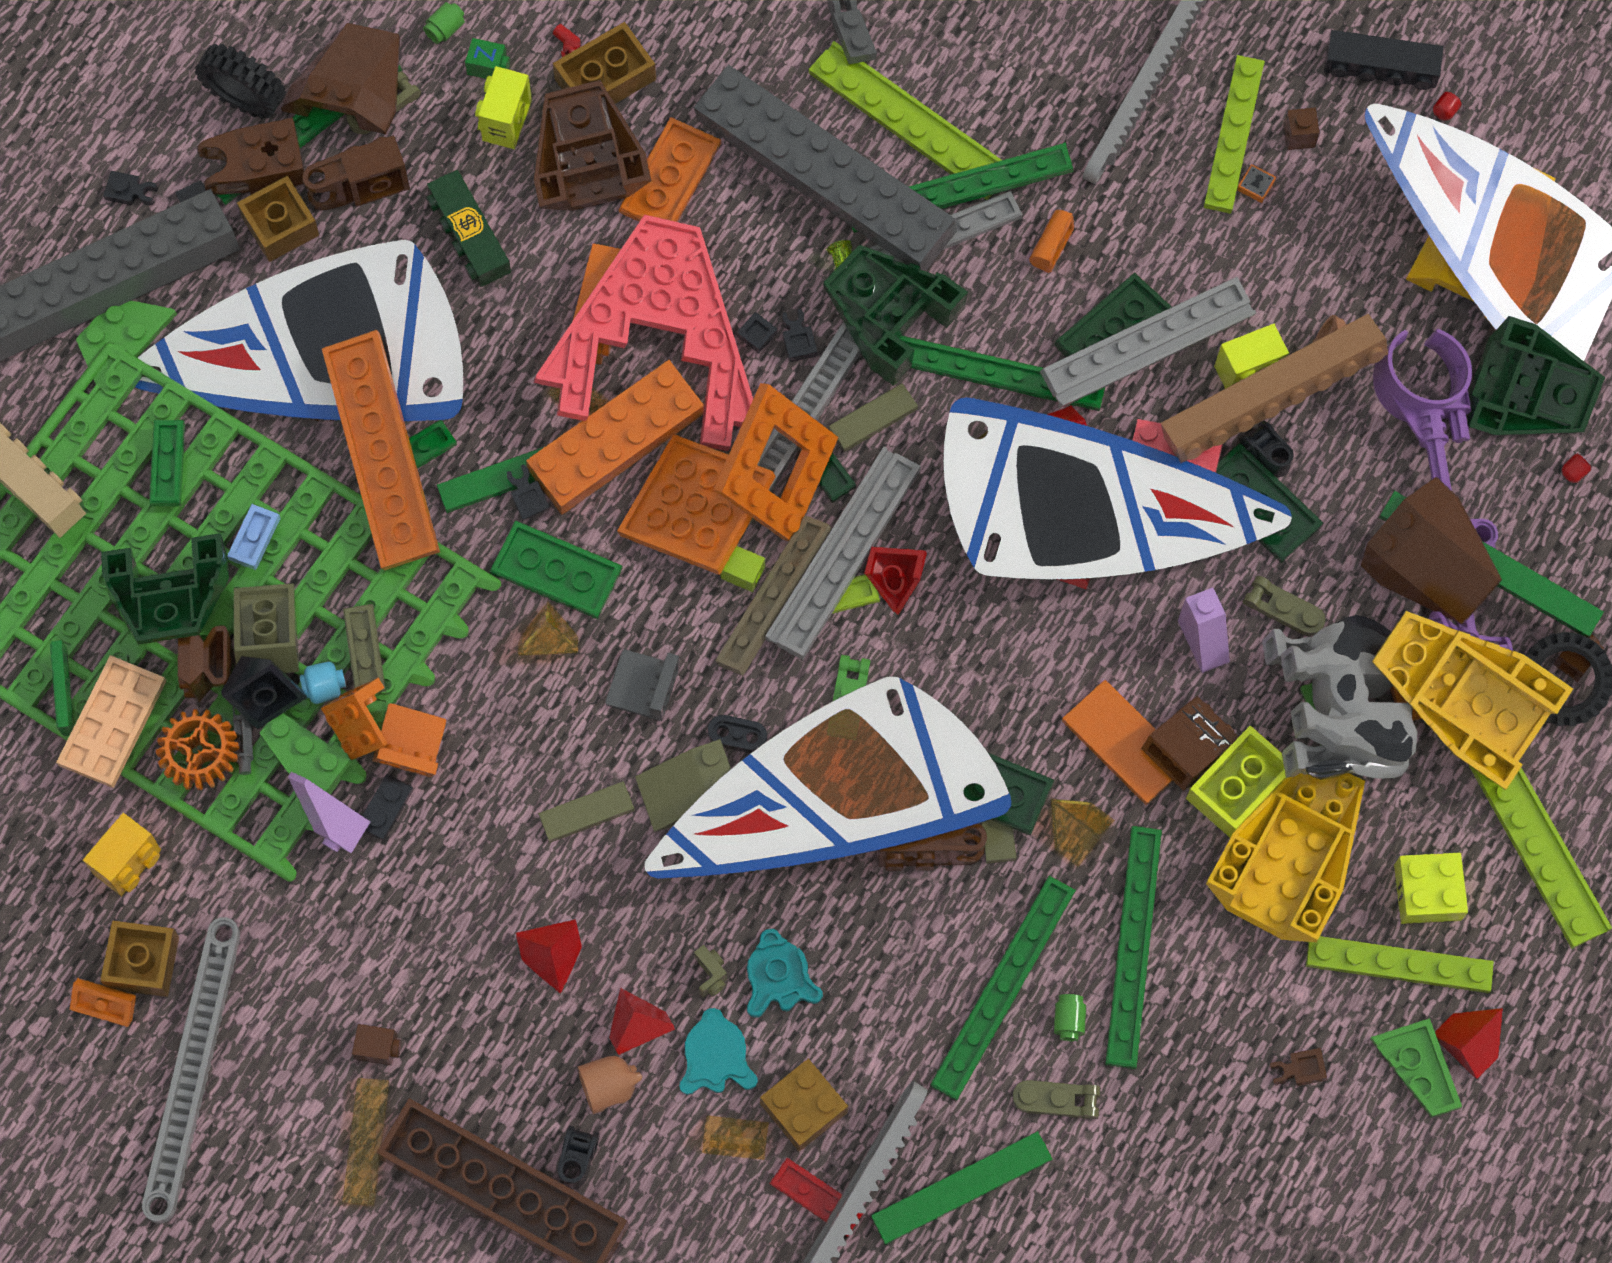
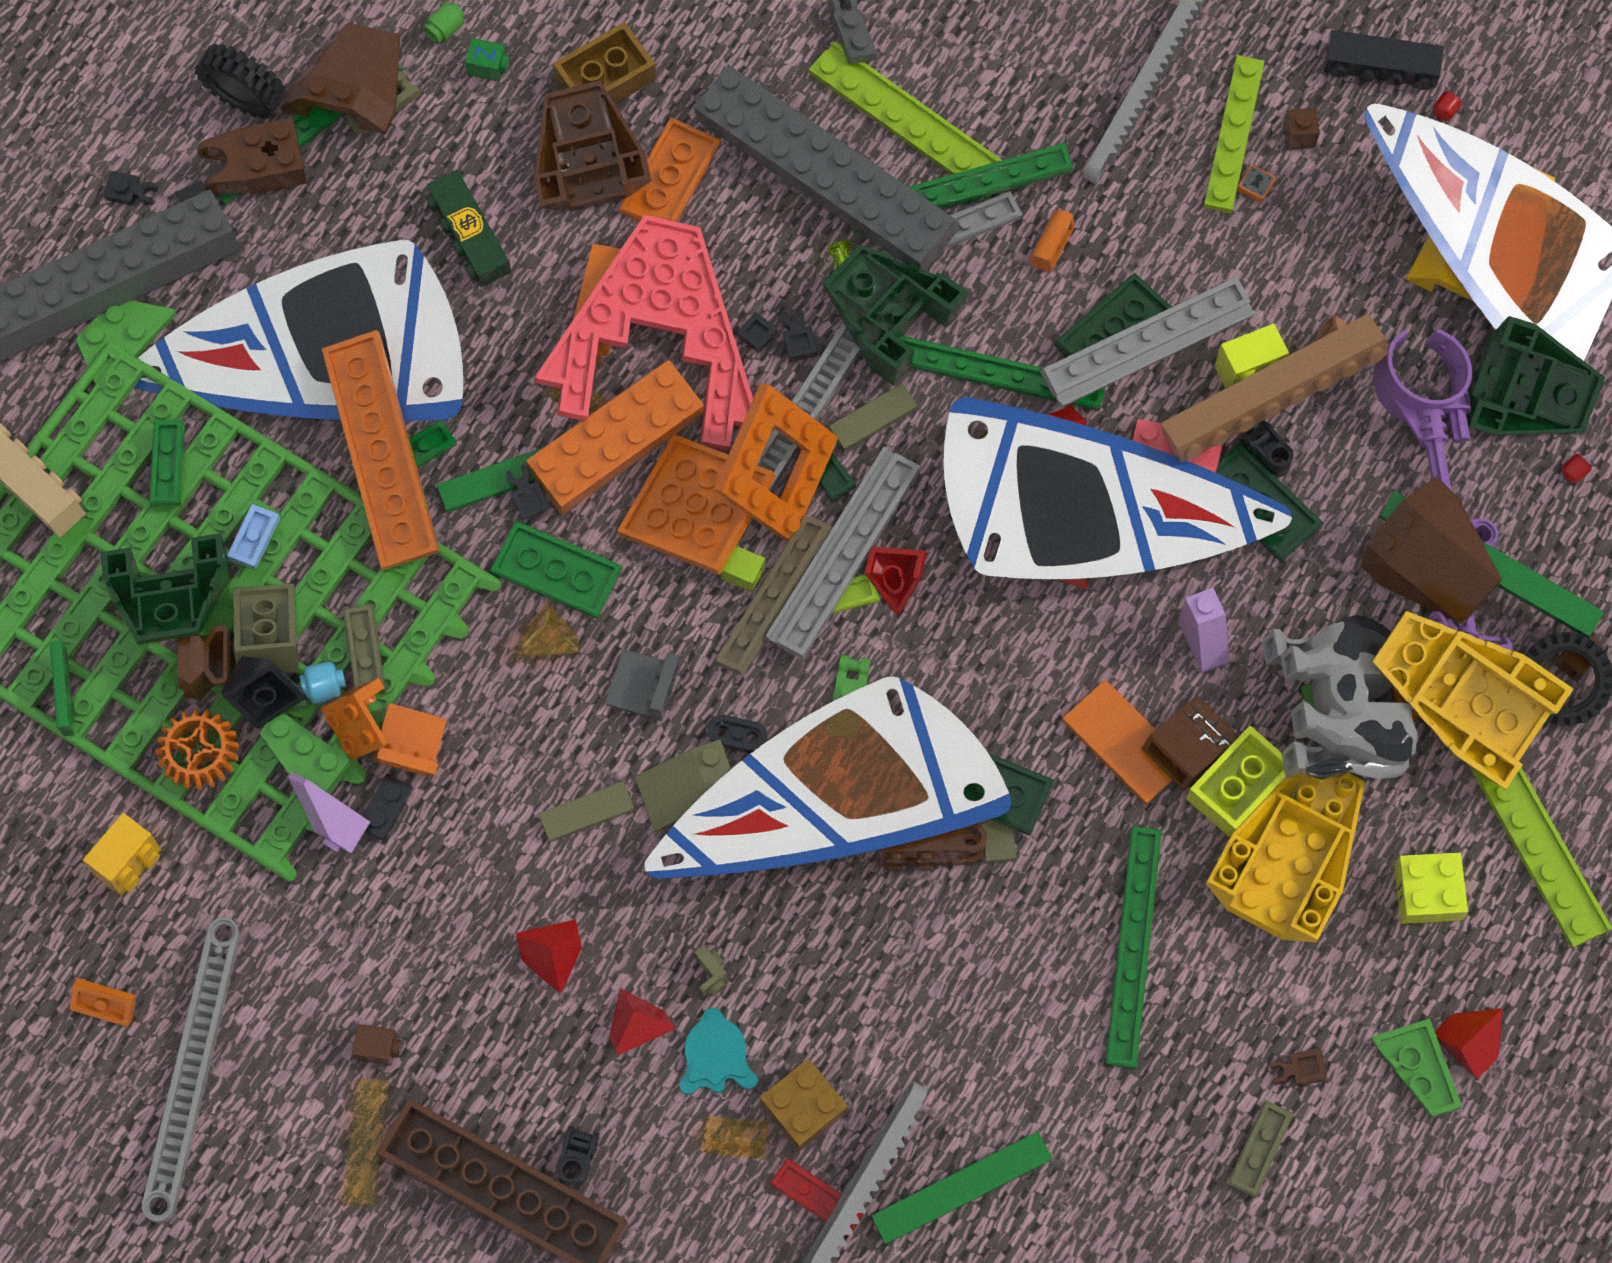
(111, 721): light nougat plate -> none
(140, 958): pearl gold brick -> none
(243, 728): dark grey piece -> none
(278, 218): pearl gold brick -> none
(359, 175): reddish brown brick -> none
(504, 107): neon yellow brick -> none
(570, 40): red arm -> none
(608, 1082): nougat piece -> none
(779, 974): teal tile -> none
(1002, 988): green tile -> none
(1056, 1099): olive plate -> none
(1070, 1017): bright green brick -> none
(1078, 828): clear yellow slope -> none
(1260, 1149): none -> olive tile
(1285, 607): olive plate -> none
(1400, 964): lime plate -> none

